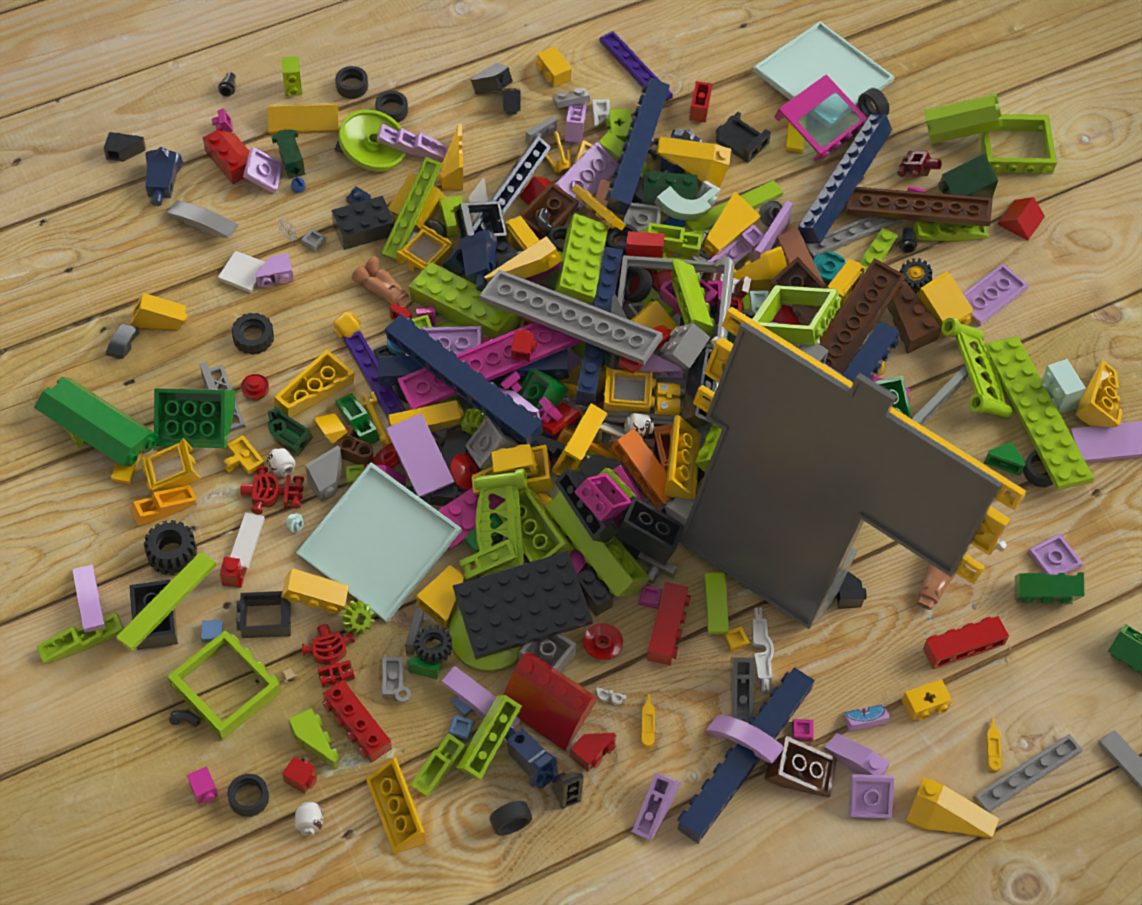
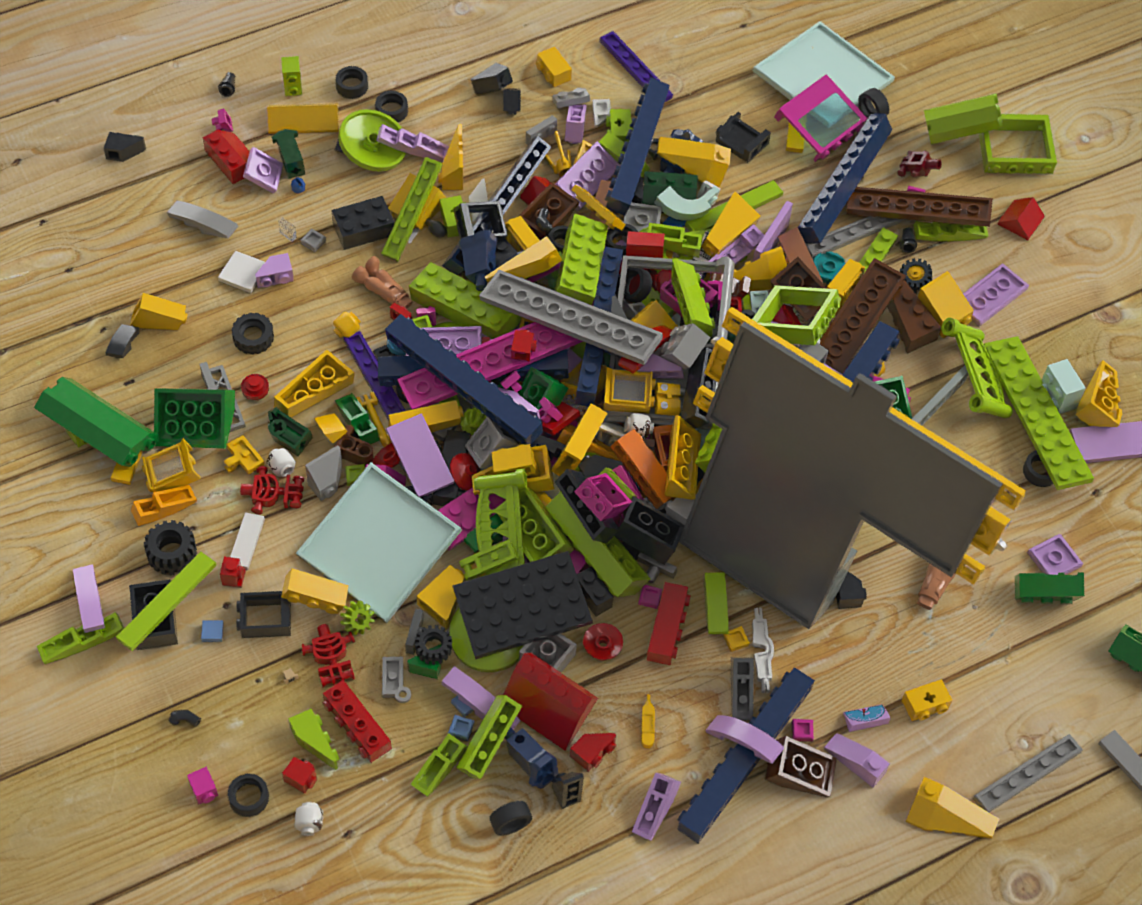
(161, 173): dark blue piece -> none
(226, 727): lime window -> none
(294, 522): light aqua plate -> none
(357, 195): dark blue tile -> none
(396, 807): yellow slope -> none
(425, 248): yellow window -> none
(616, 698): white piece -> none
(700, 101): red brick -> none
(769, 211): dark grey plate -> none
(871, 796): lavender tile -> none
(965, 642): red brick -> none
(970, 179): dark green slope -> none
(993, 746): yellow piece -> none
(1006, 458): green slope -> none

